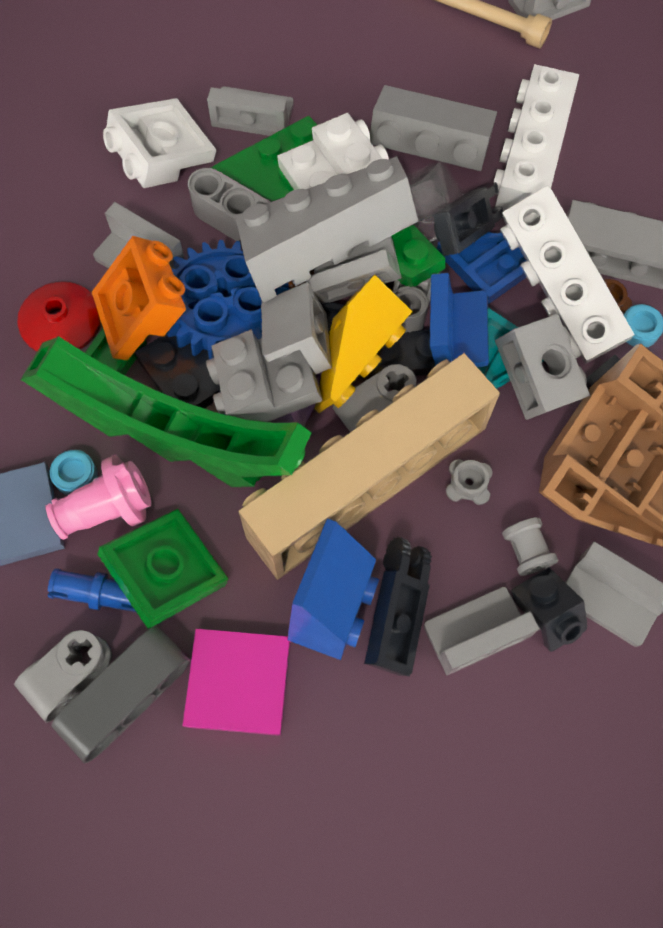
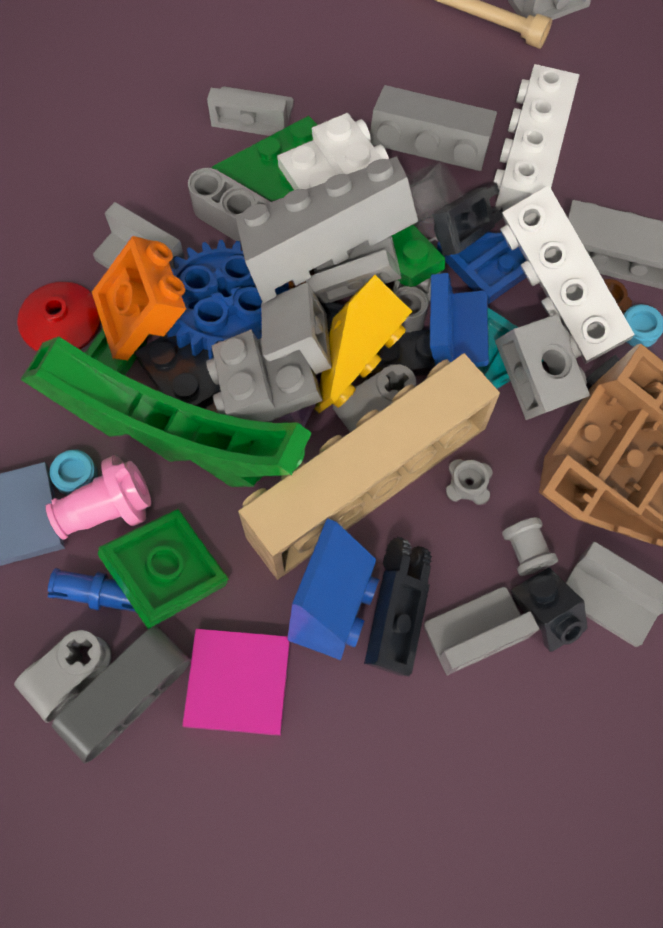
(156, 141): white plate -> none

